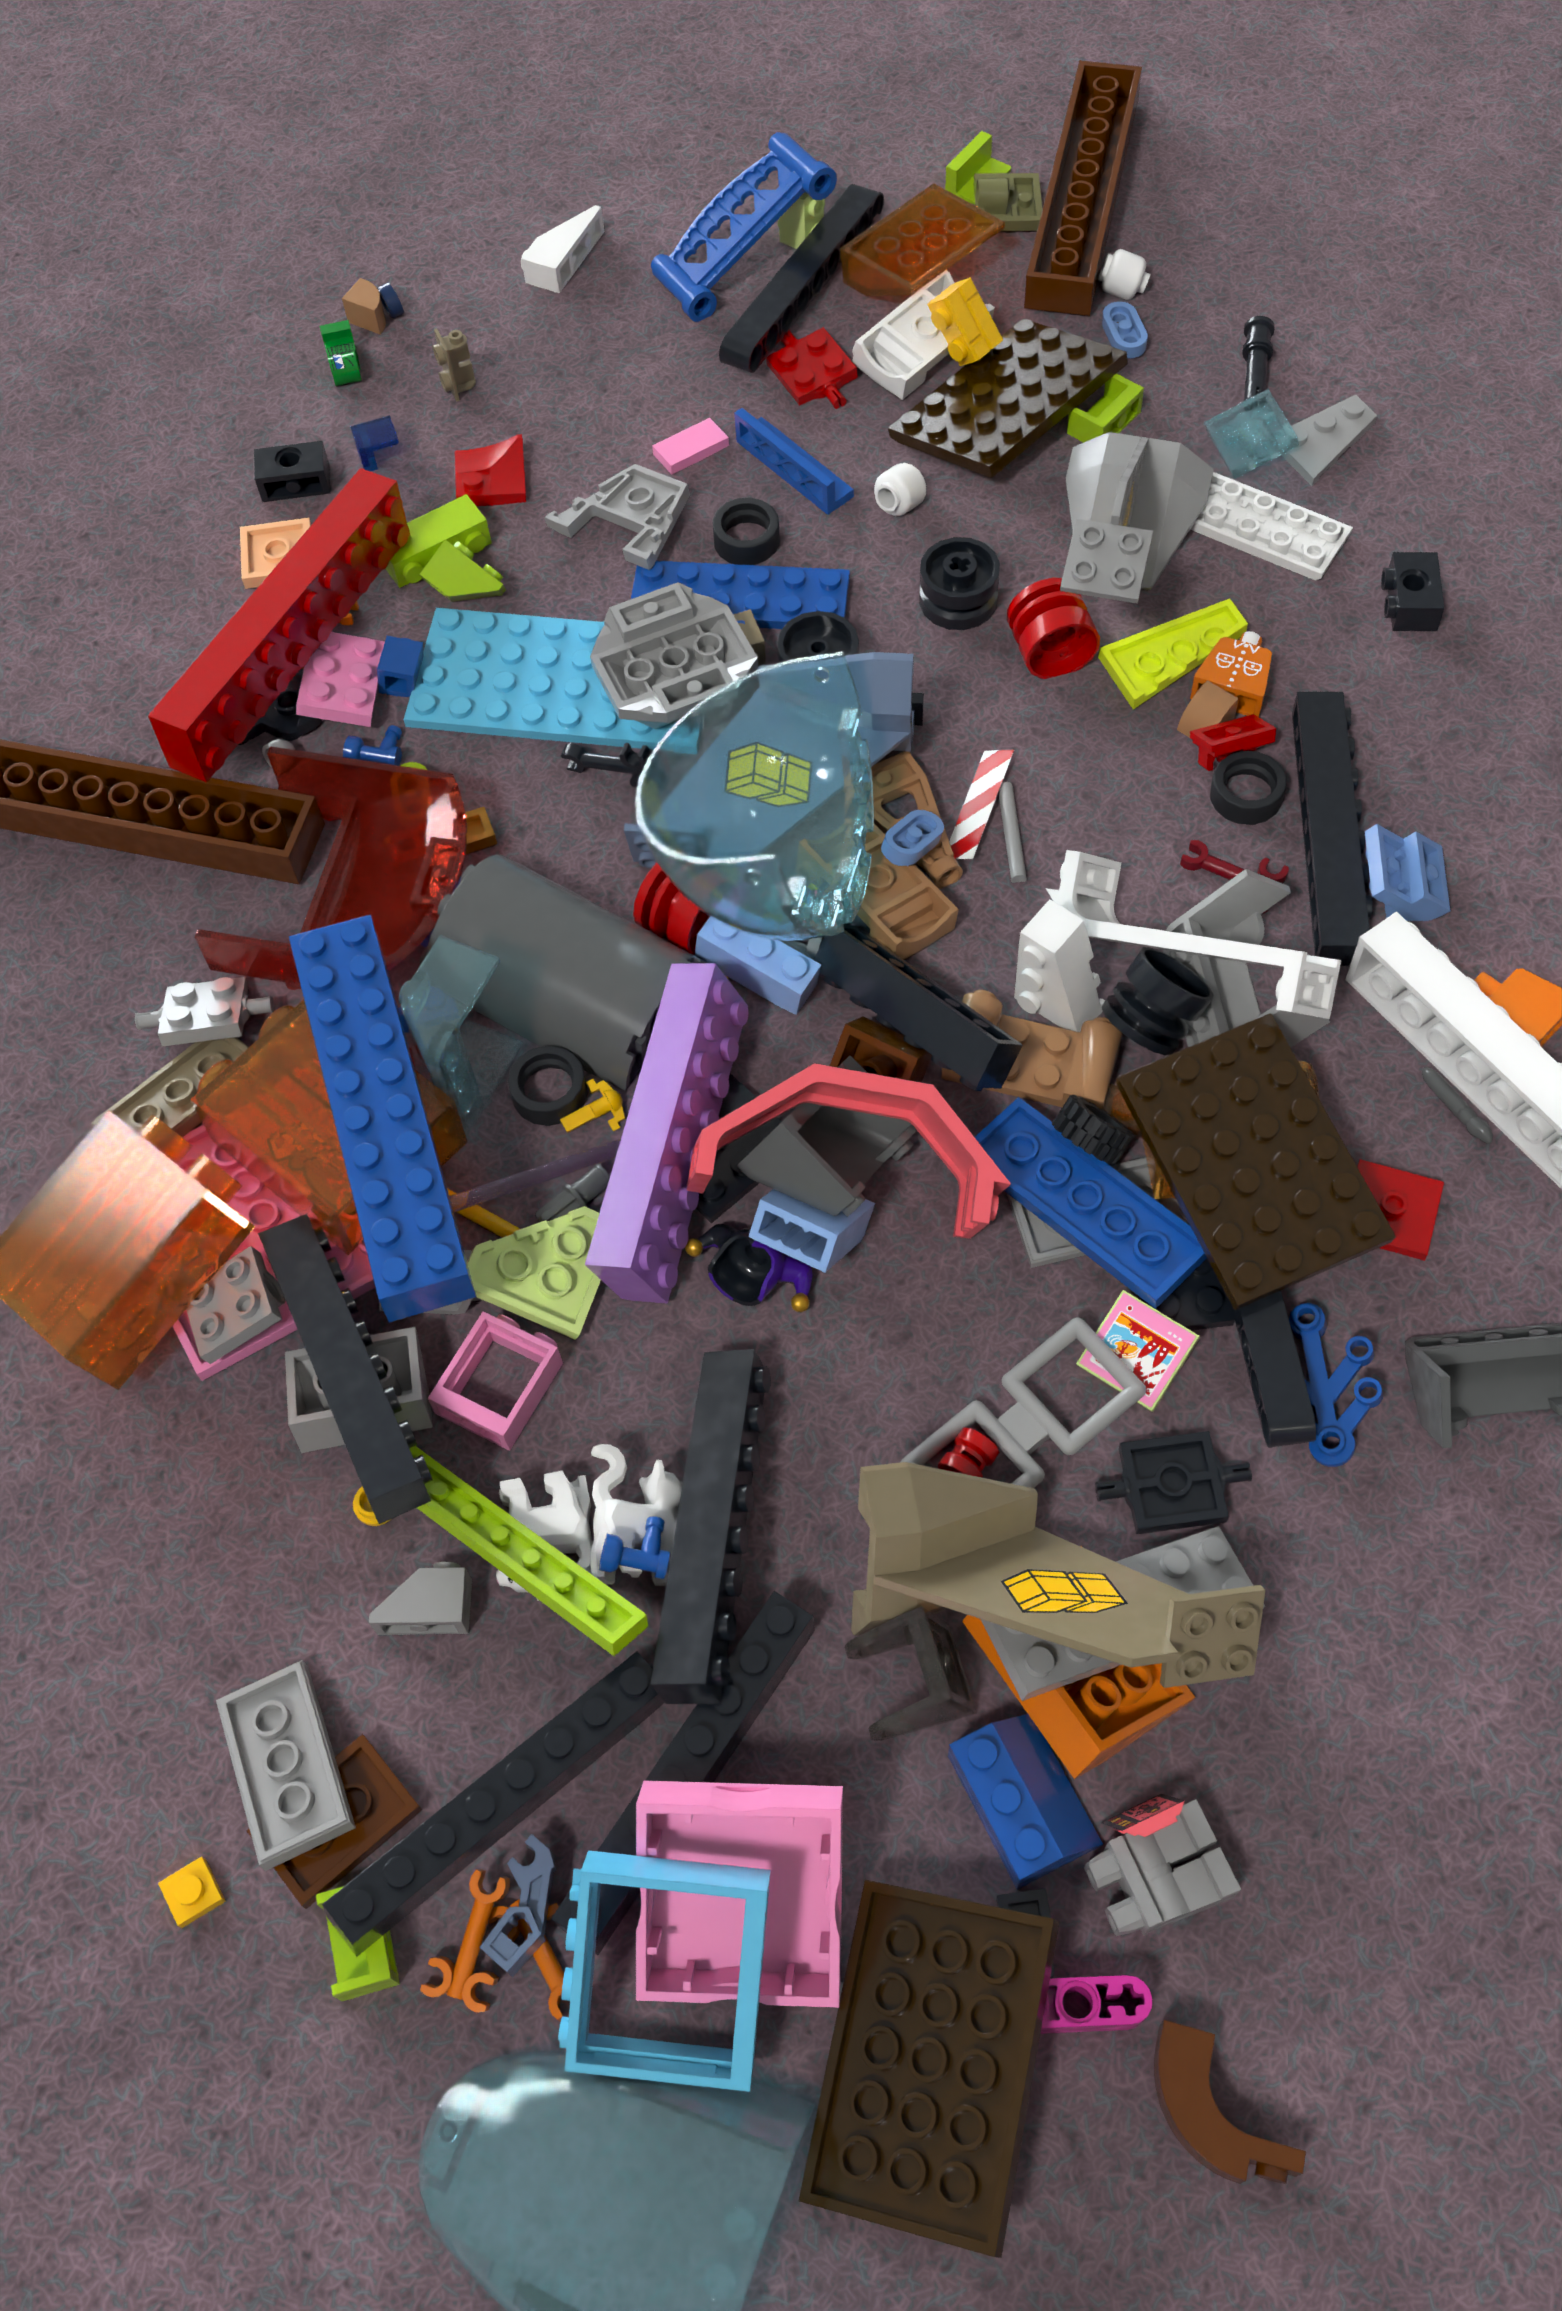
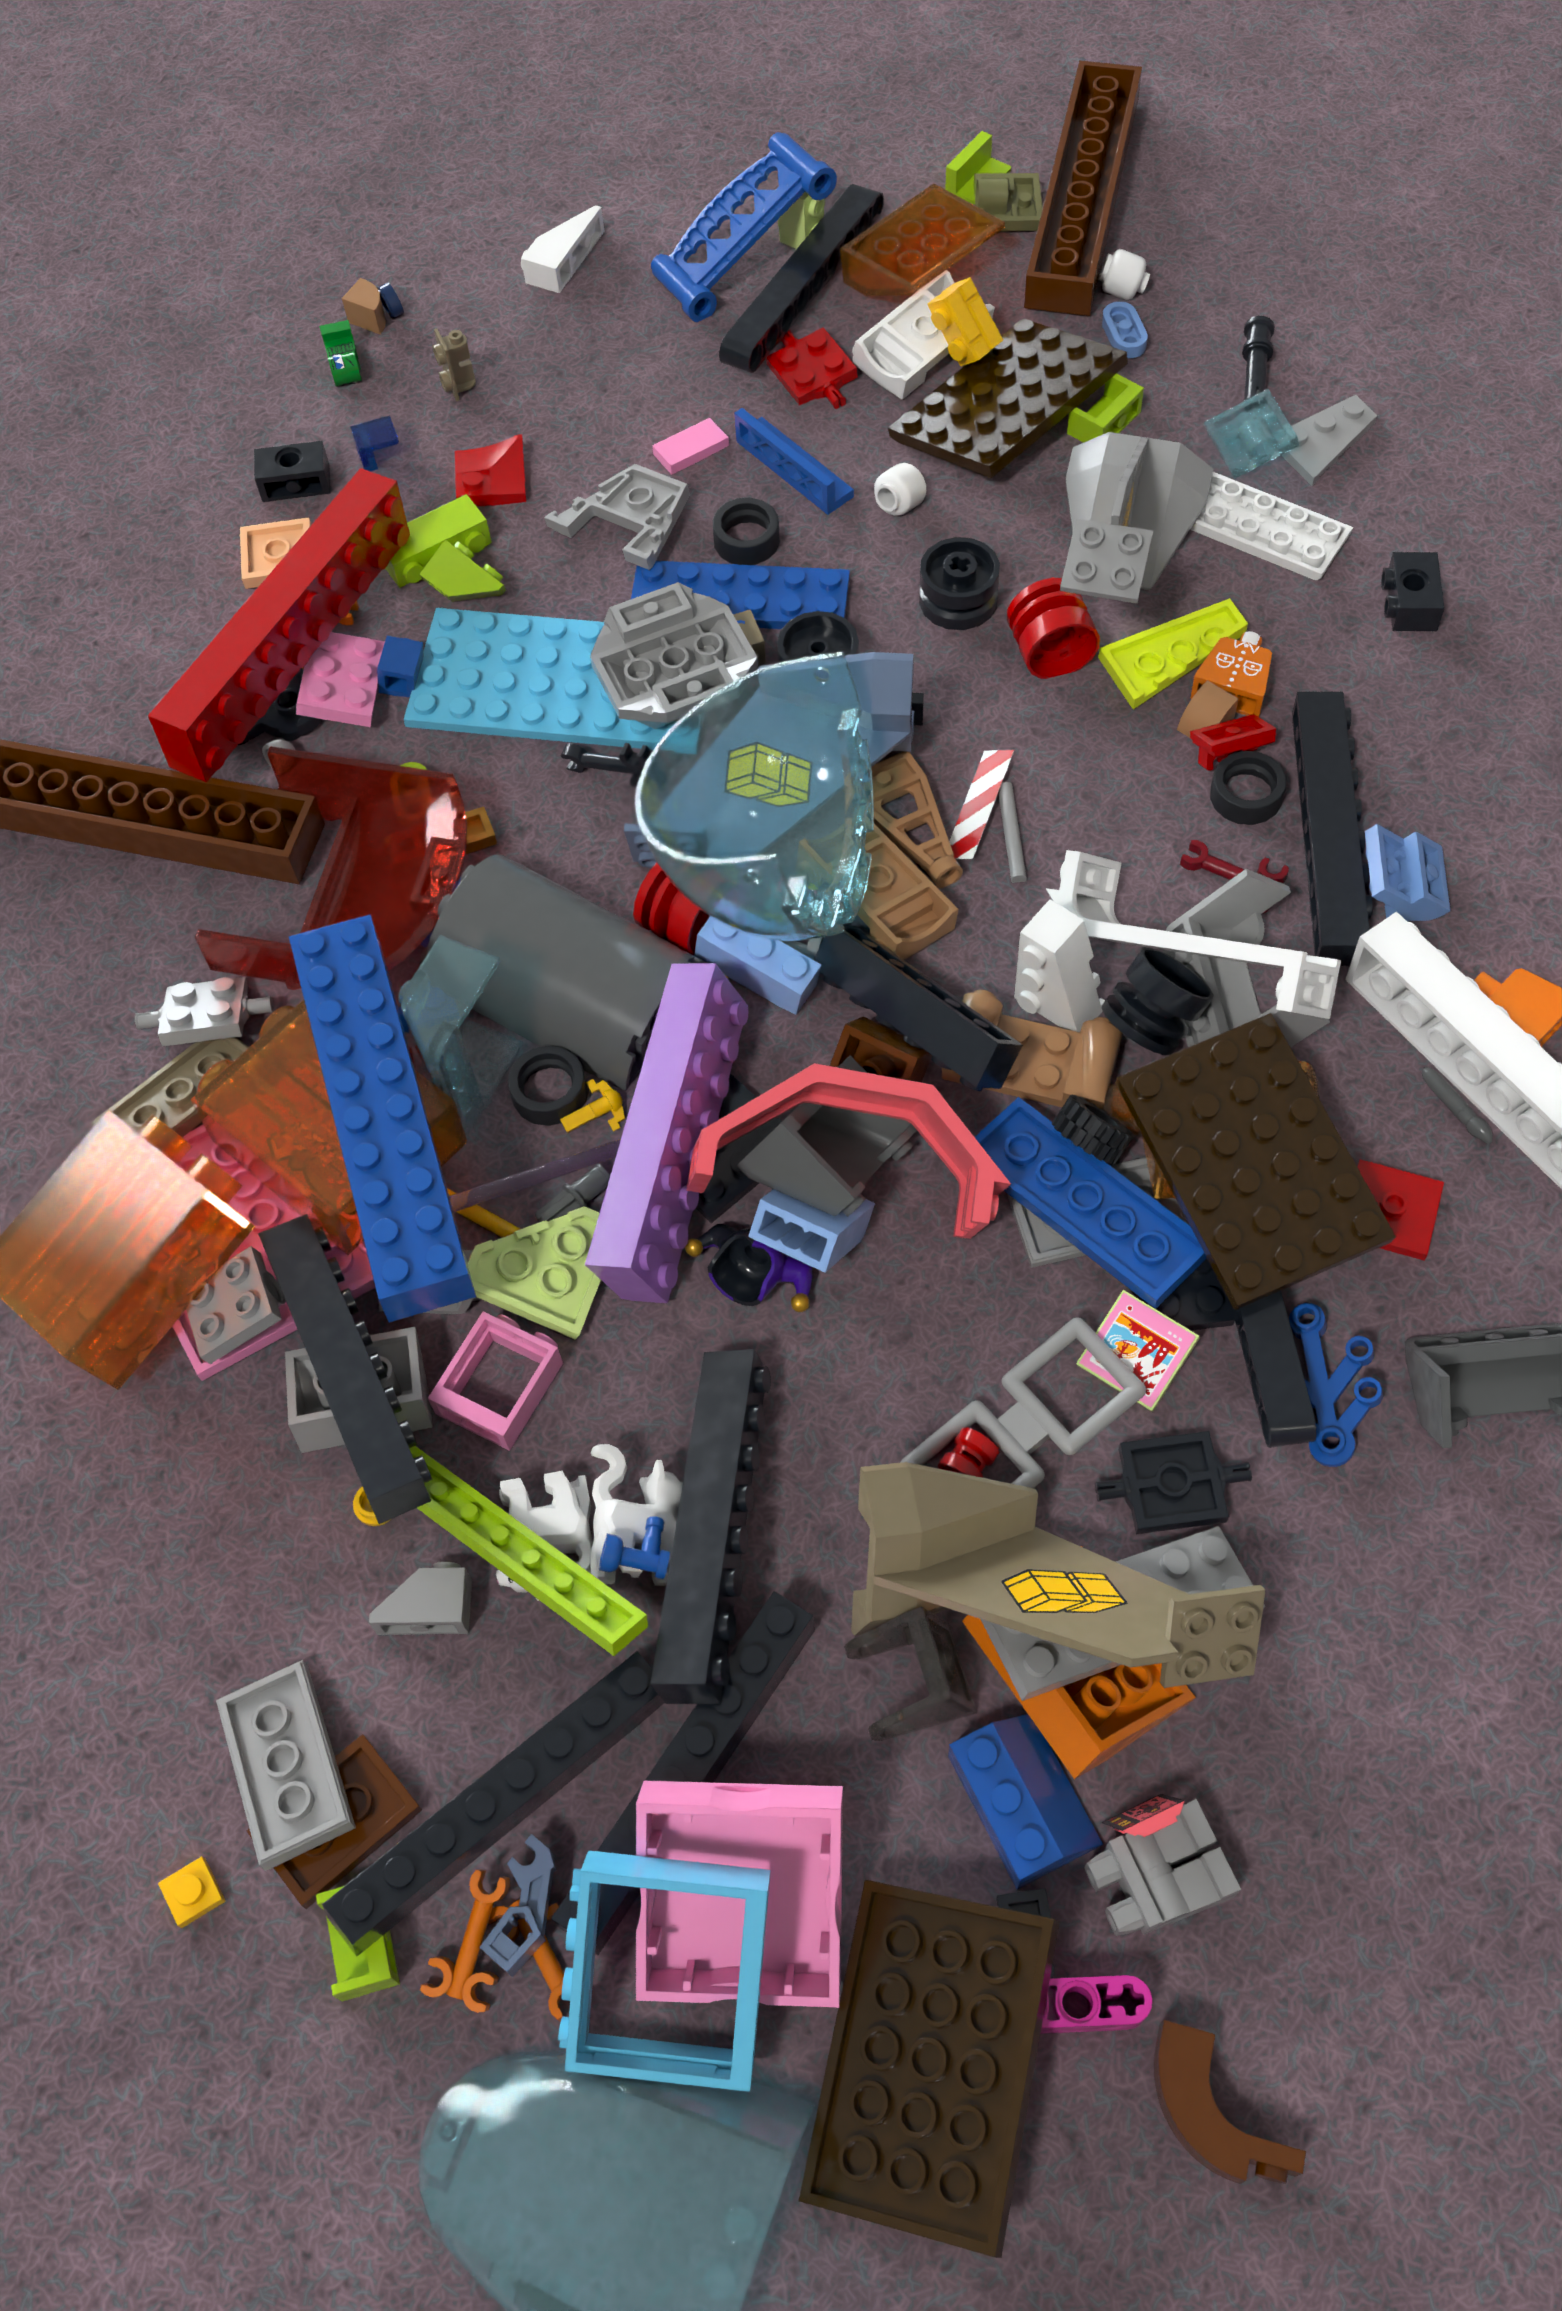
(387, 752): blue piece -> none
(912, 837): medium blue plate -> none

